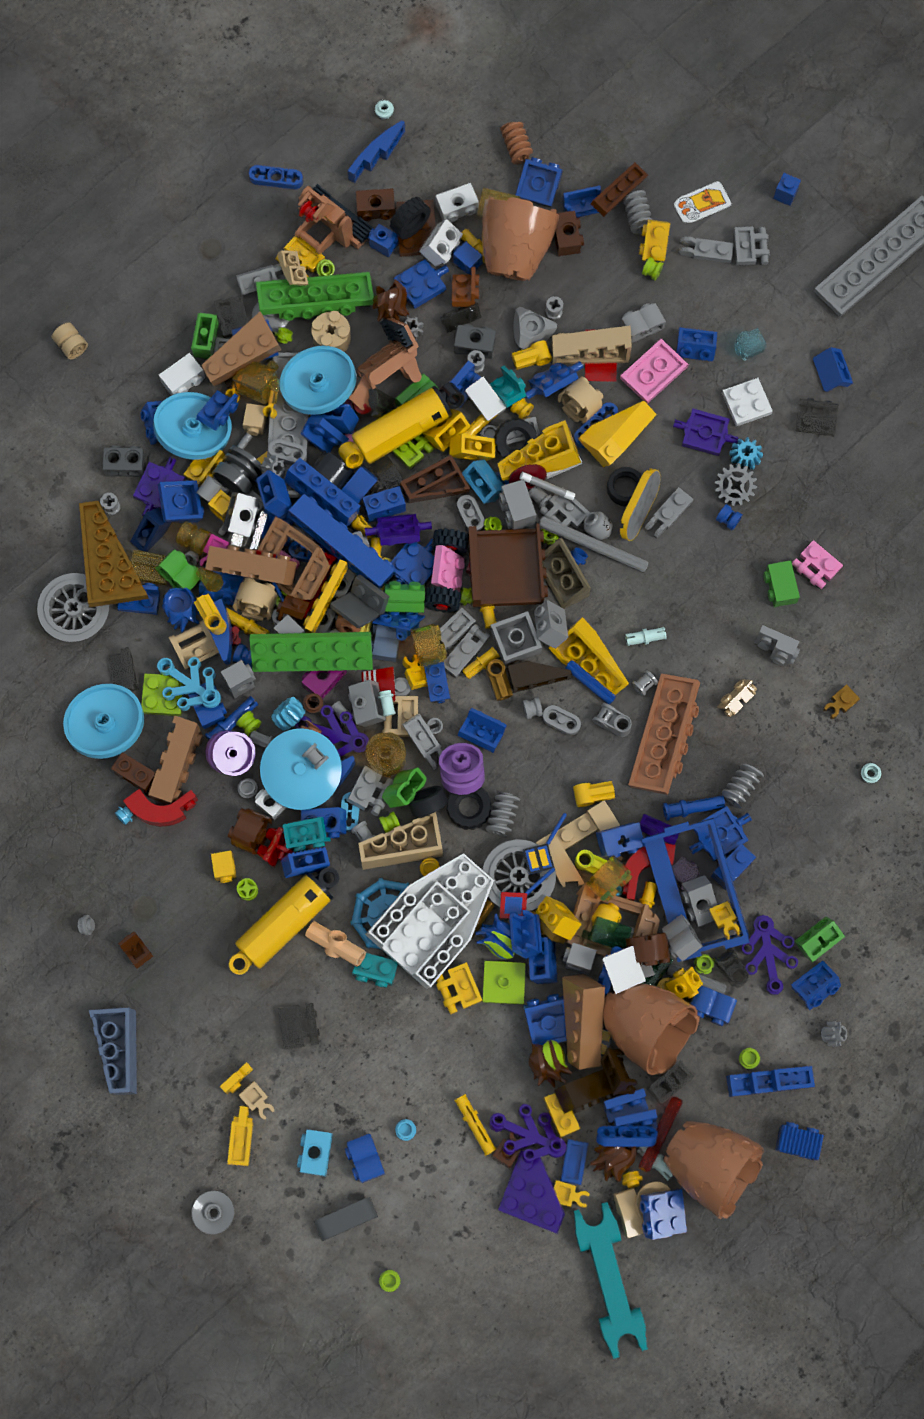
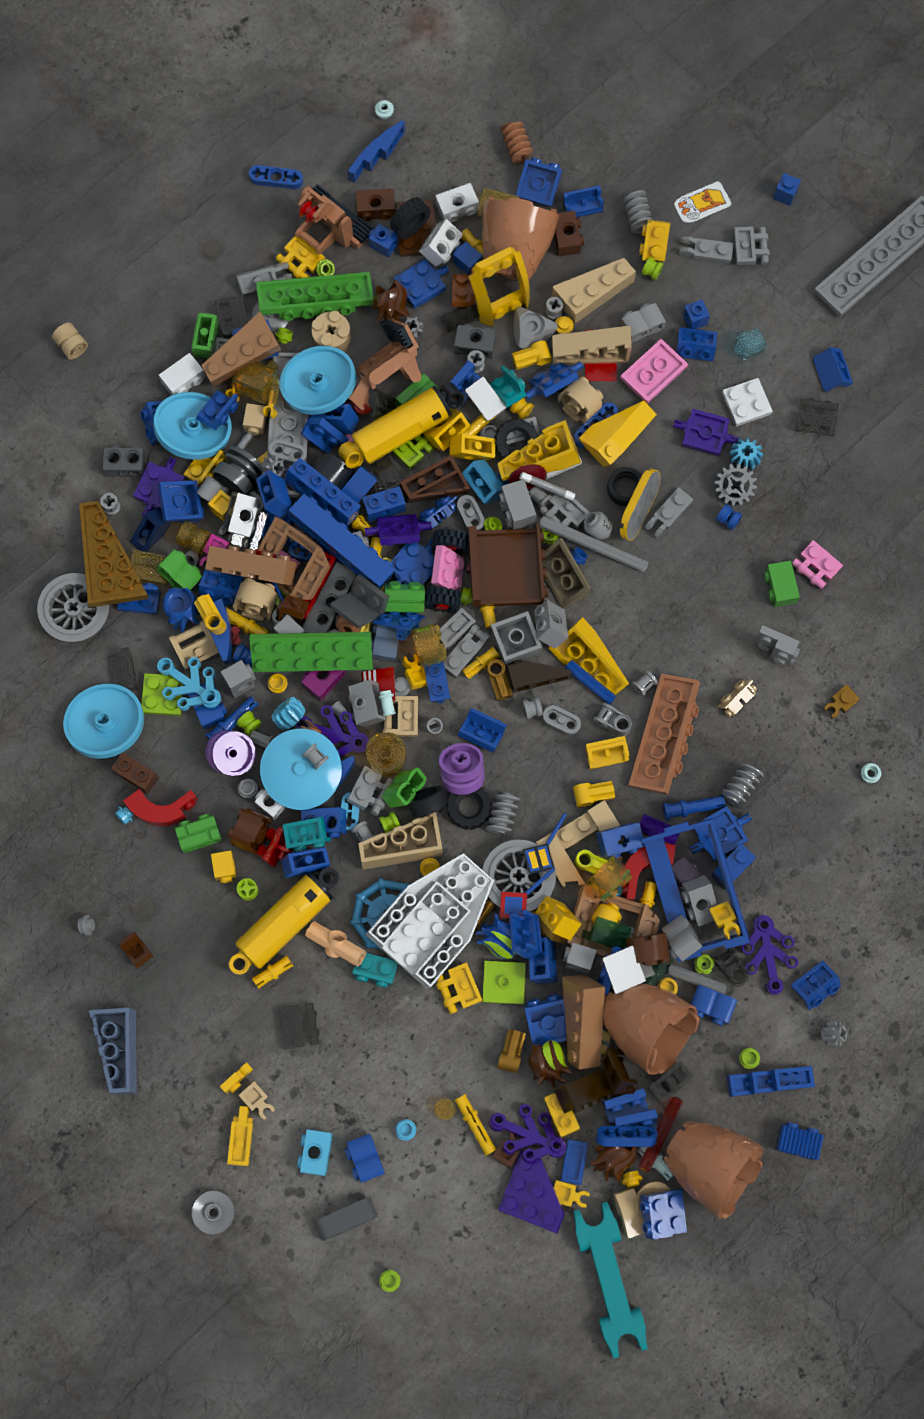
(176, 761): medium nougat wedge -> none
(198, 833): none -> bright green brick
(210, 579): clear yellow cone -> none
(272, 971): none -> yellow pin
(277, 683): none -> yellow plate
(291, 268): tan slope -> none
(314, 699): reddish brown cone -> none
(329, 589): yellow plate -> none
(422, 738): light grey hinge -> none
(442, 504): none -> blue hinge
(445, 1109): none -> clear yellow plate
(487, 268): none -> yellow wedge
(510, 1055): none -> pearl gold piece
(564, 325): none -> yellow plate
(594, 288): none -> tan wedge
(607, 752): none -> yellow hinge
(619, 189): reddish brown plate -> none
(645, 636): light aqua pin -> none
(684, 983): yellow brick -> none
(696, 315): none -> blue brick
(819, 939): bright green brick -> none

